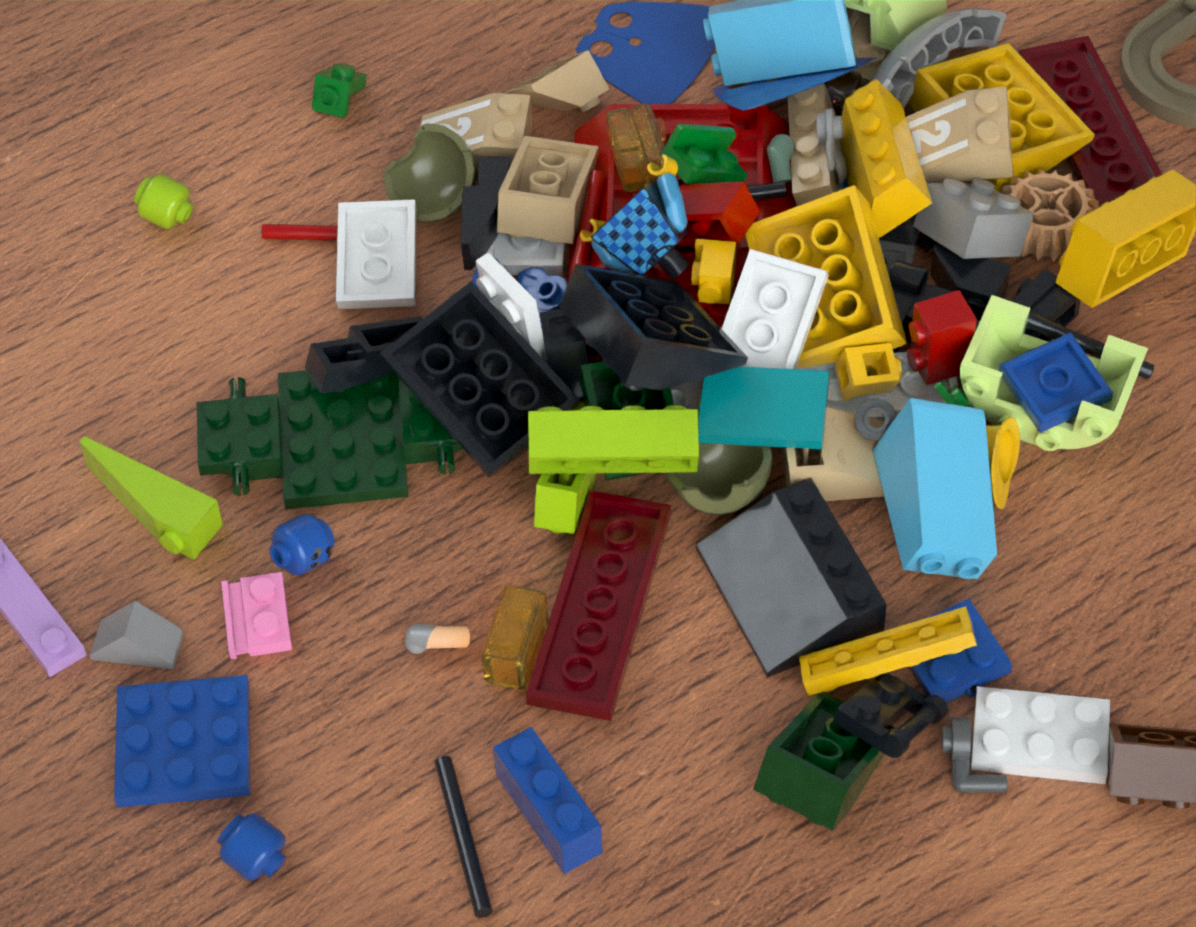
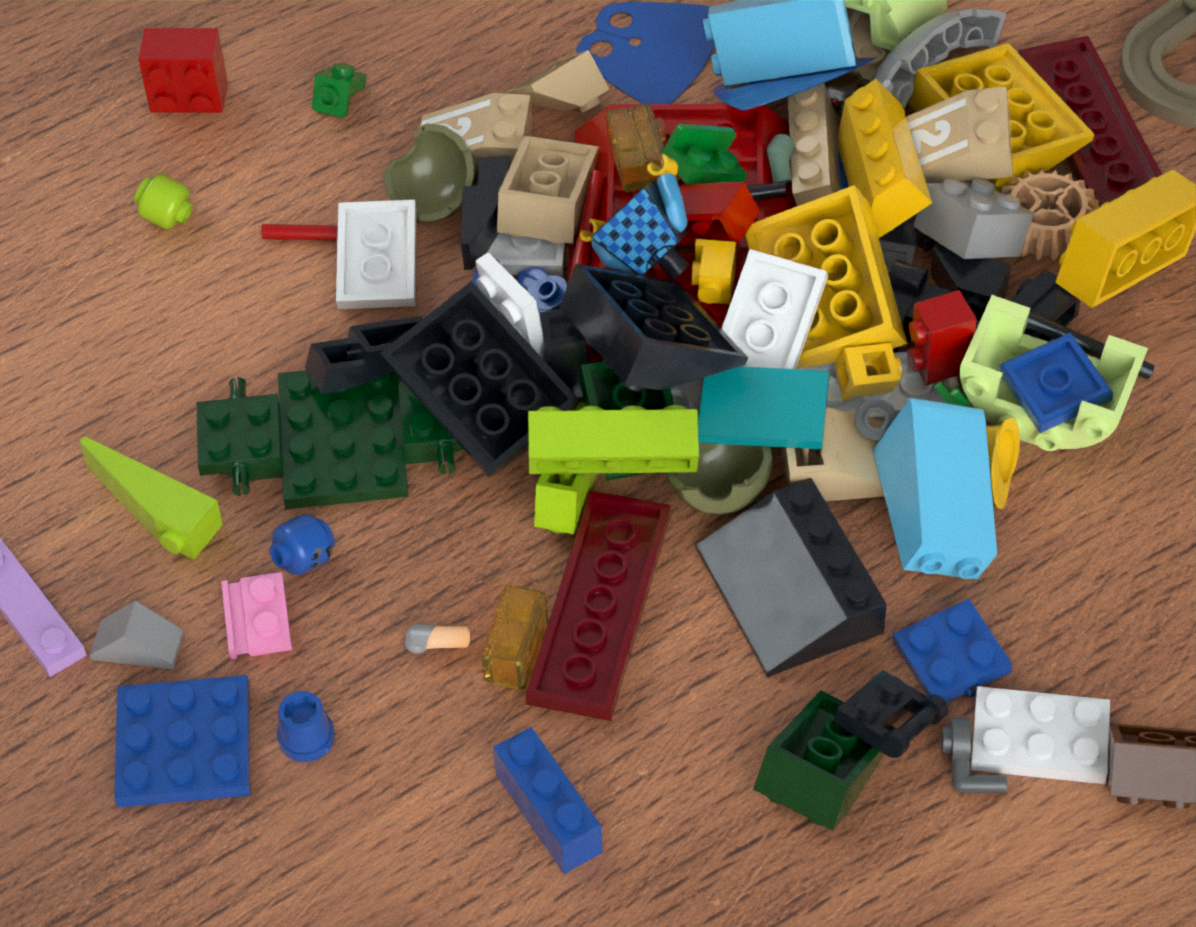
(183, 70): none -> red brick
(252, 846): blue head -> none
(304, 727): none -> blue piece
(463, 837): black bar -> none
(829, 133): light grey plate -> none
(887, 651): yellow plate -> none

